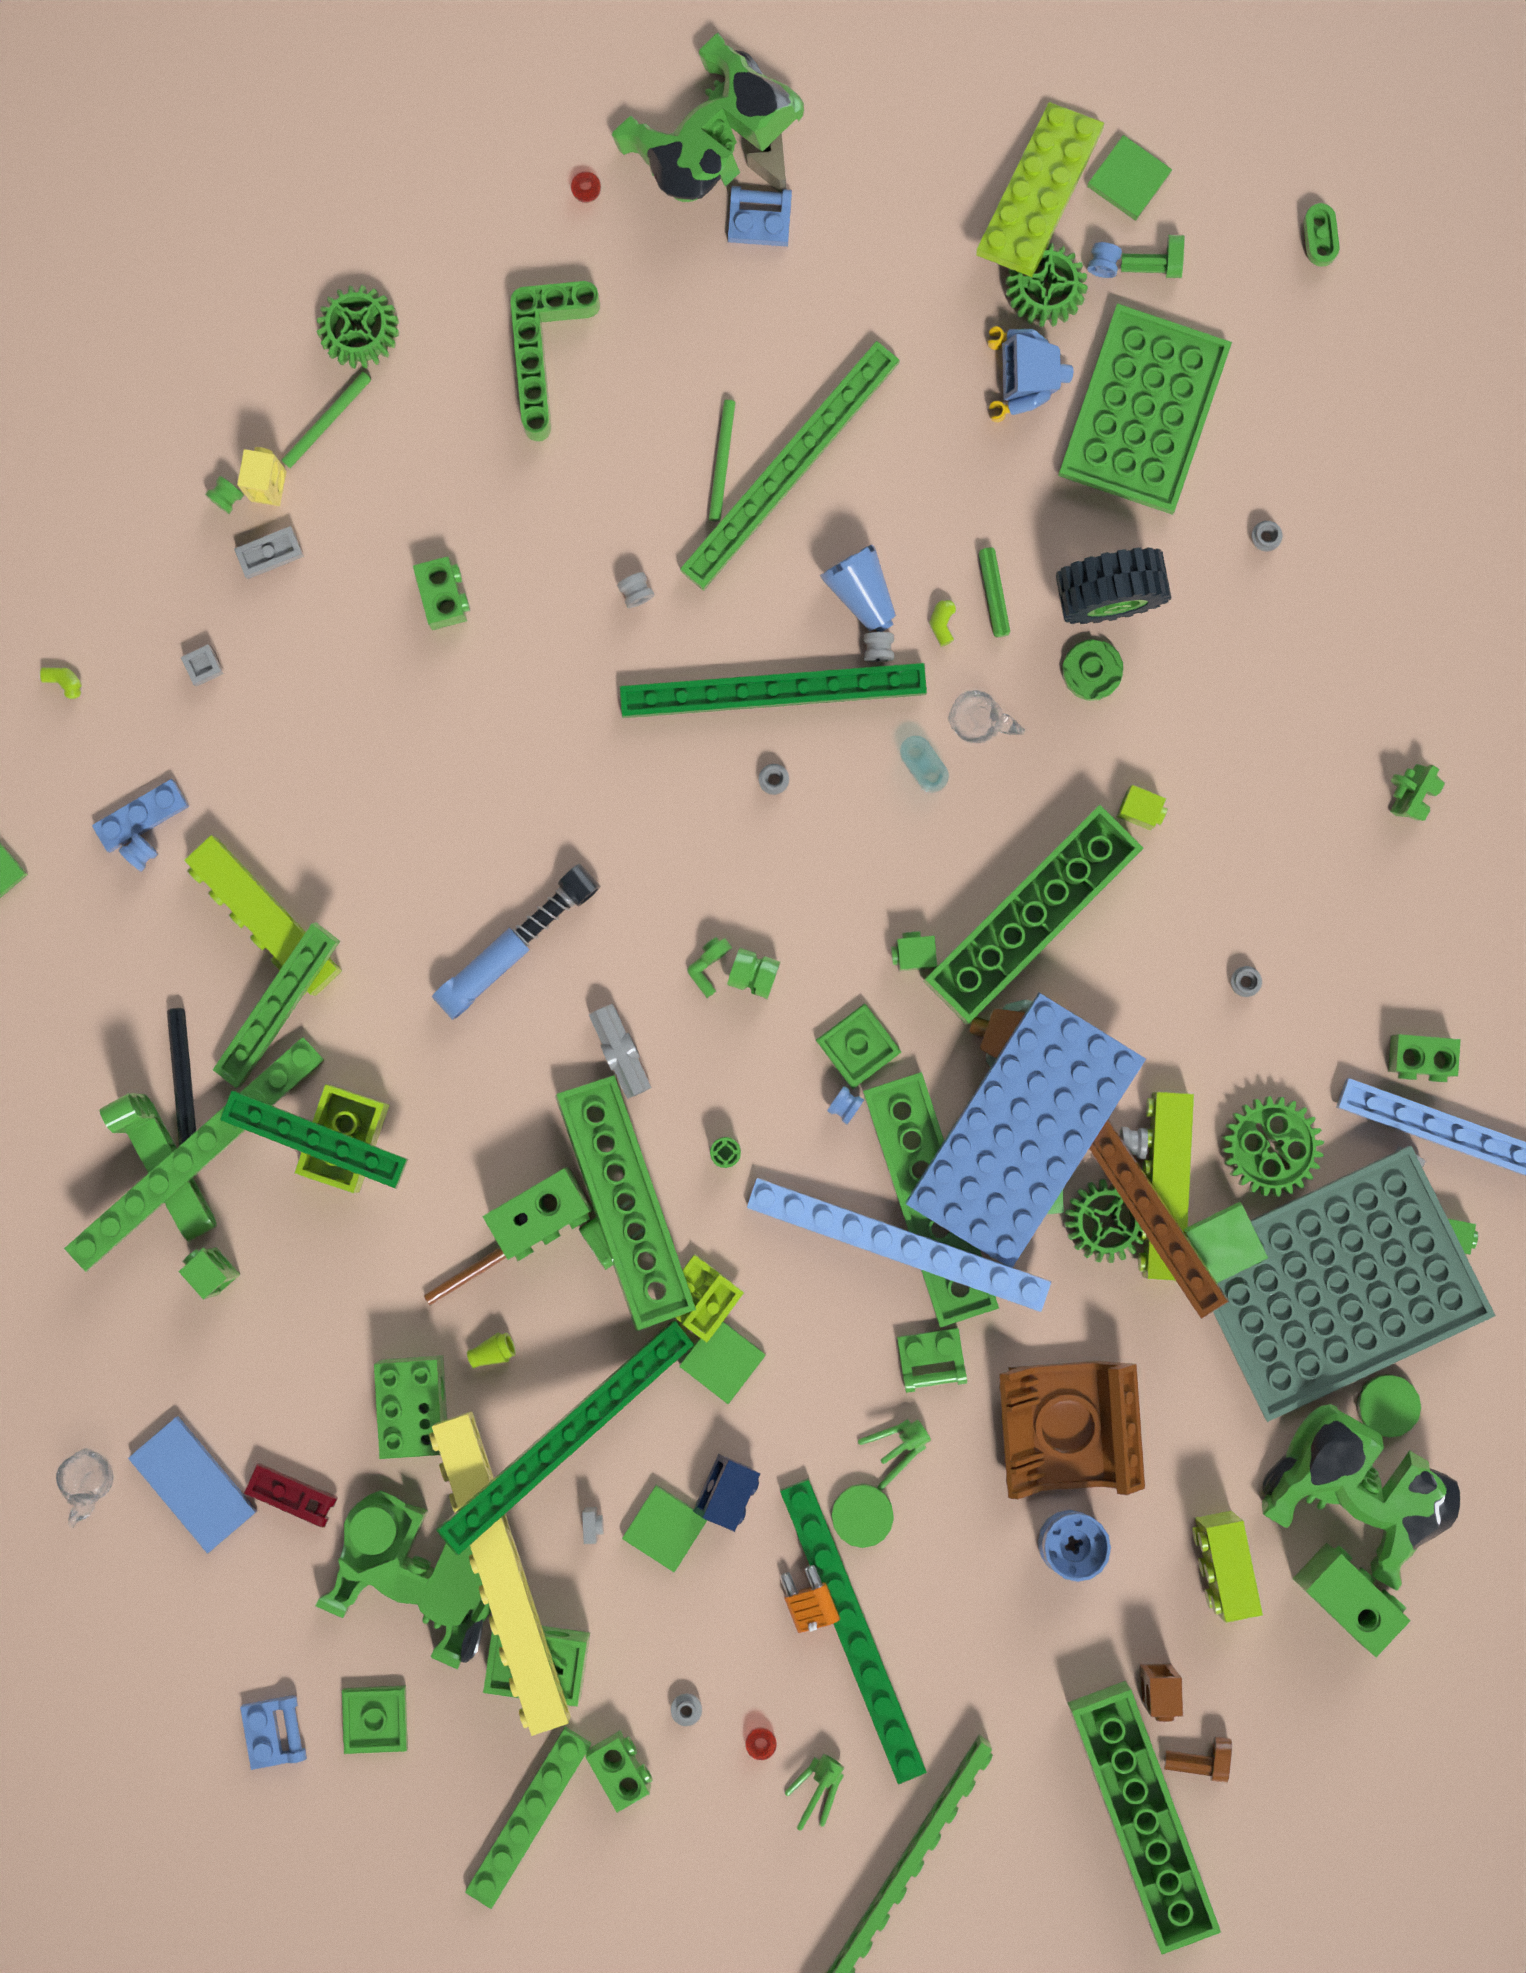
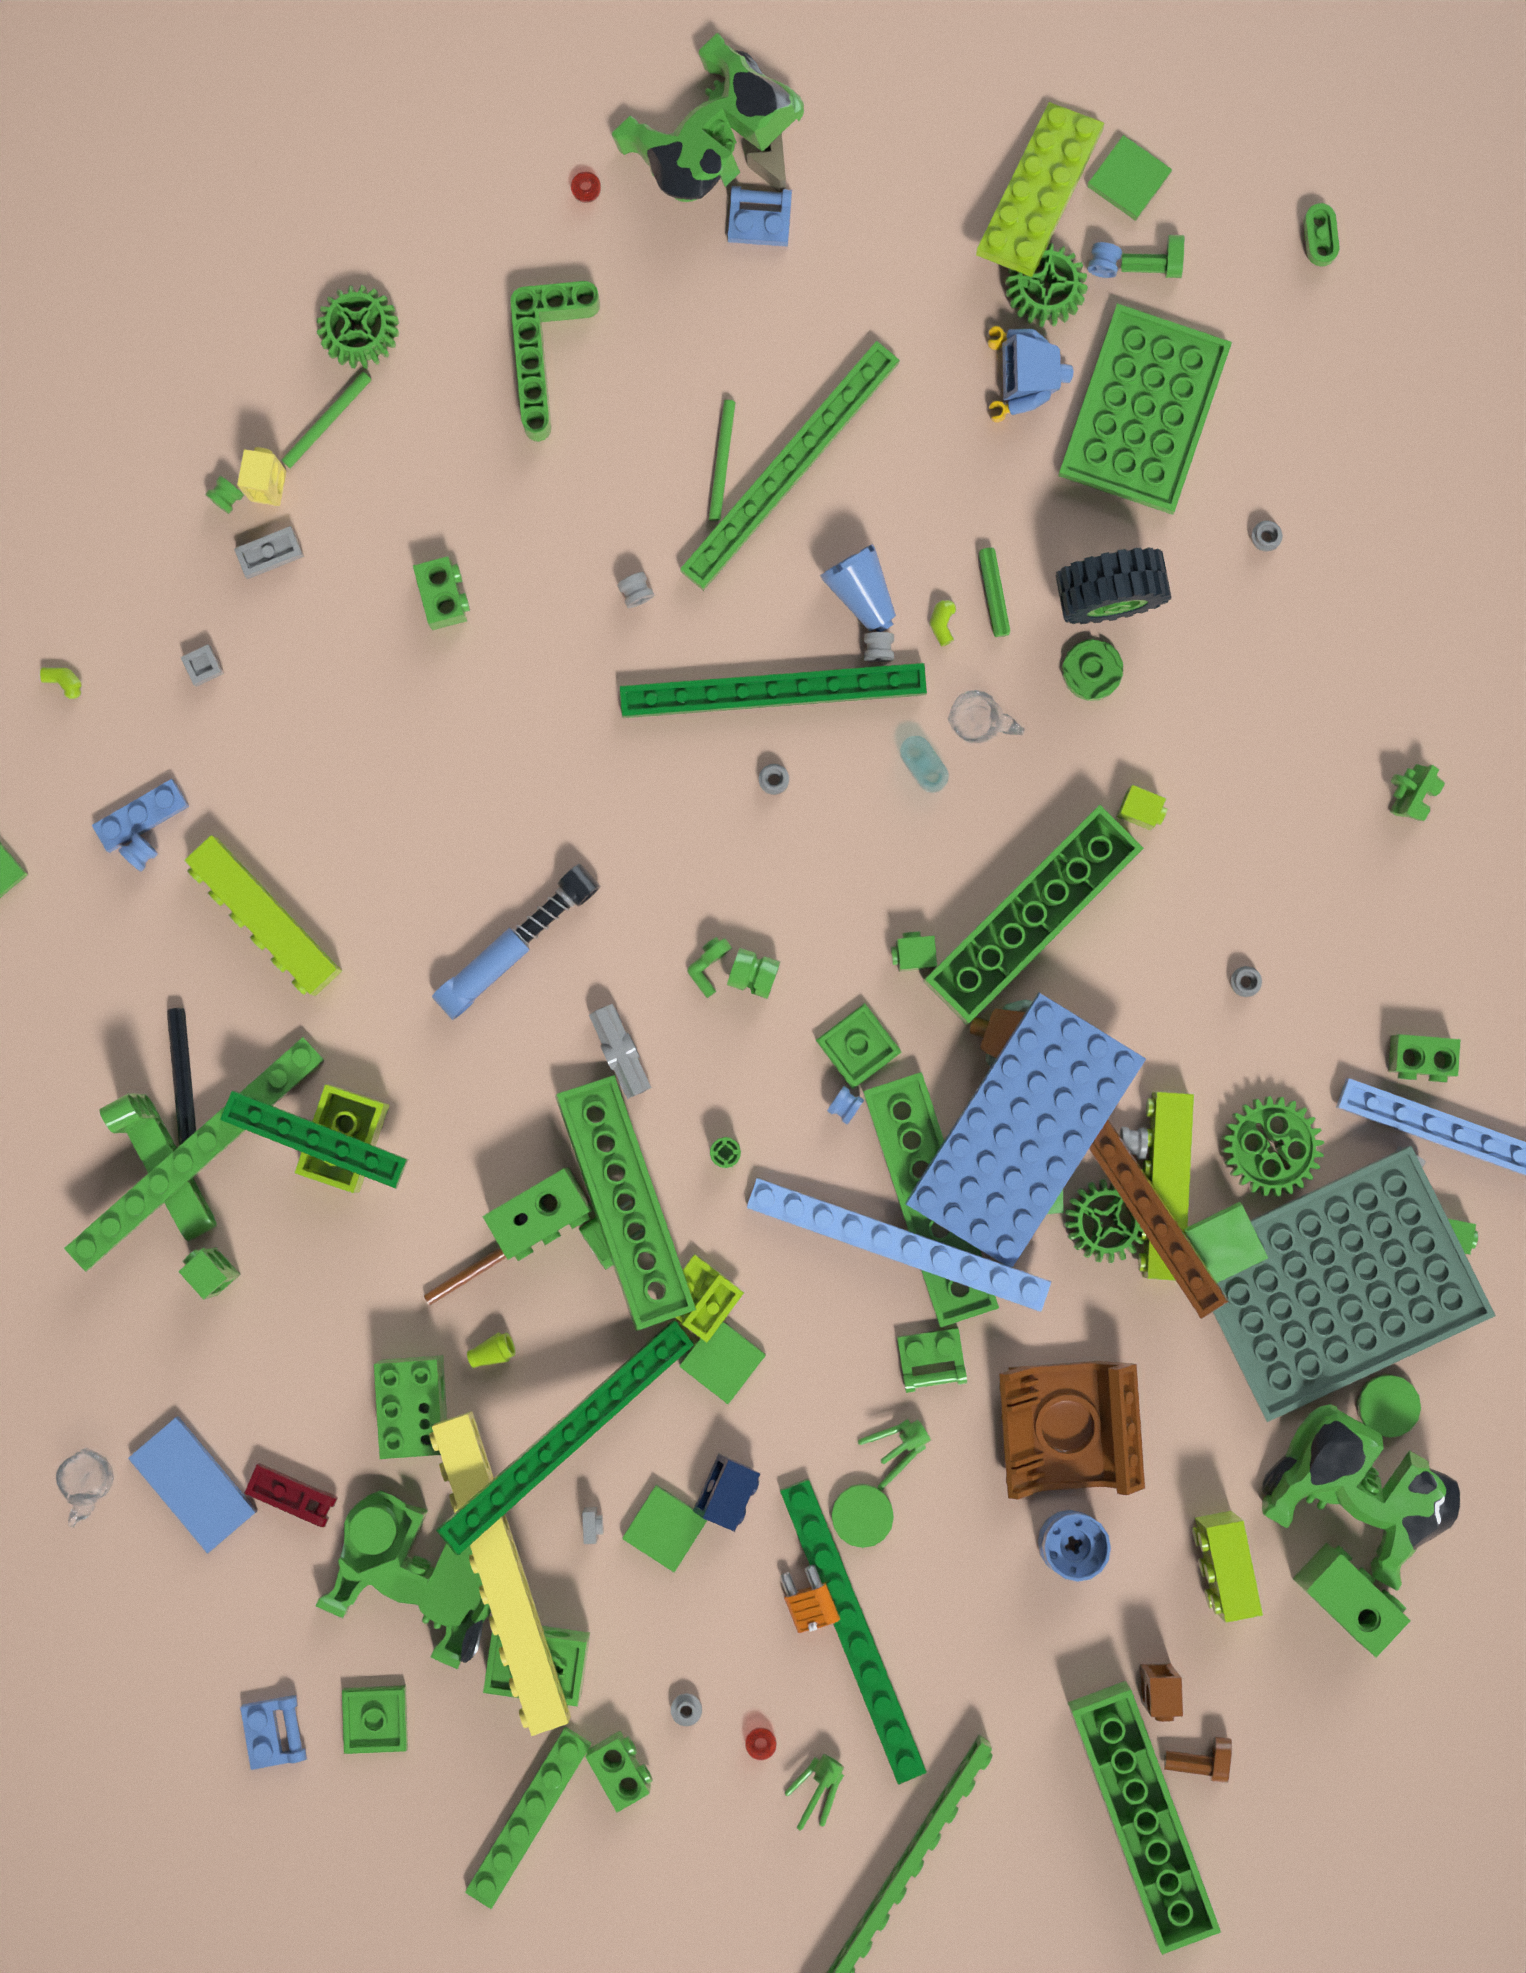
(276, 1005): bright green plate -> none

